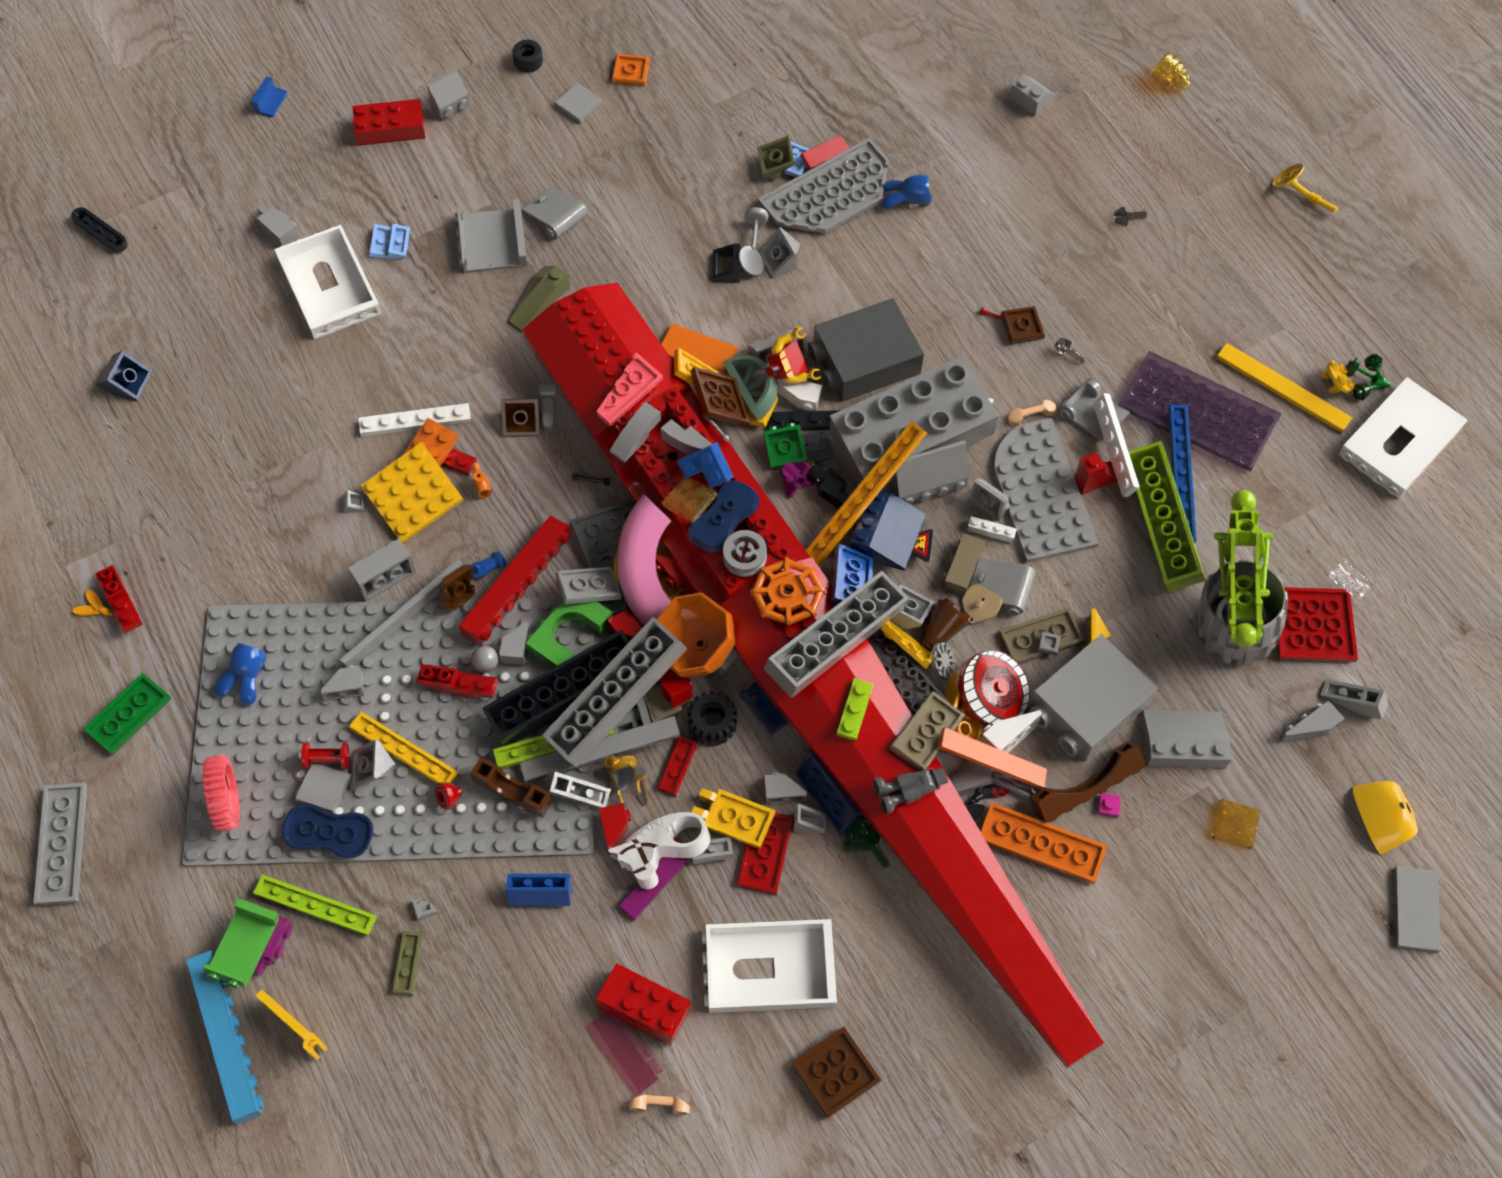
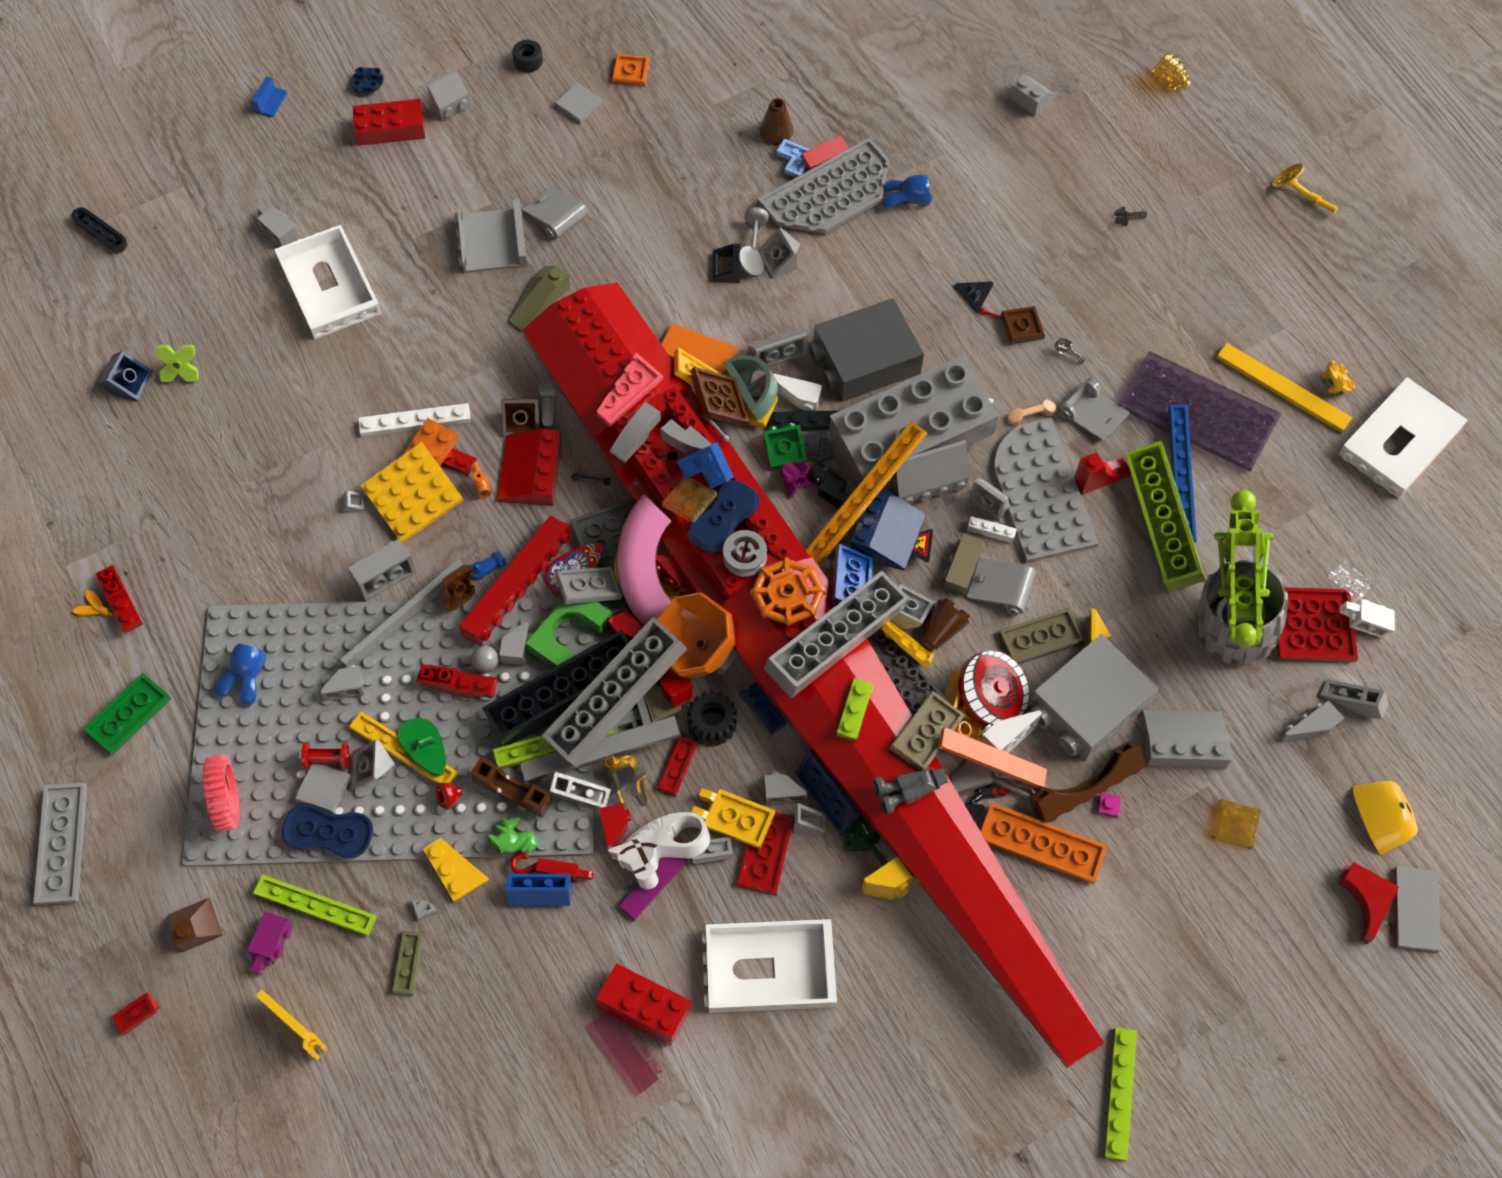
(135, 1013): none -> red plate
(177, 363): none -> lime plant
(194, 925): none -> reddish brown slope
(226, 1042): dark azure piece -> none
(242, 944): bright green panel -> none
(367, 80): none -> dark blue dish
(389, 242): light blue slope -> none
(423, 745): none -> green shield
(454, 870): none -> yellow wing
(509, 841): none -> bright green animal
(530, 467): none -> red slope
(548, 866): none -> red piece
(578, 558): none -> shield
(678, 1106): light nougat bar -> none
(775, 157): olive slope -> none
(776, 123): none -> reddish brown cone
(787, 360): torso -> none
(836, 1072): reddish brown plate -> none
(888, 881): none -> yellow slope
(942, 660): light grey wheel -> none
(975, 292): none -> black piece
(979, 609): tan piece -> none
(1049, 643): light grey tile -> none
(1116, 445): white plate -> none
(1120, 1094): none -> lime plate
(1369, 617): none -> white hinge
(1372, 363): dark green plant -> none
(1372, 894): none -> red arch

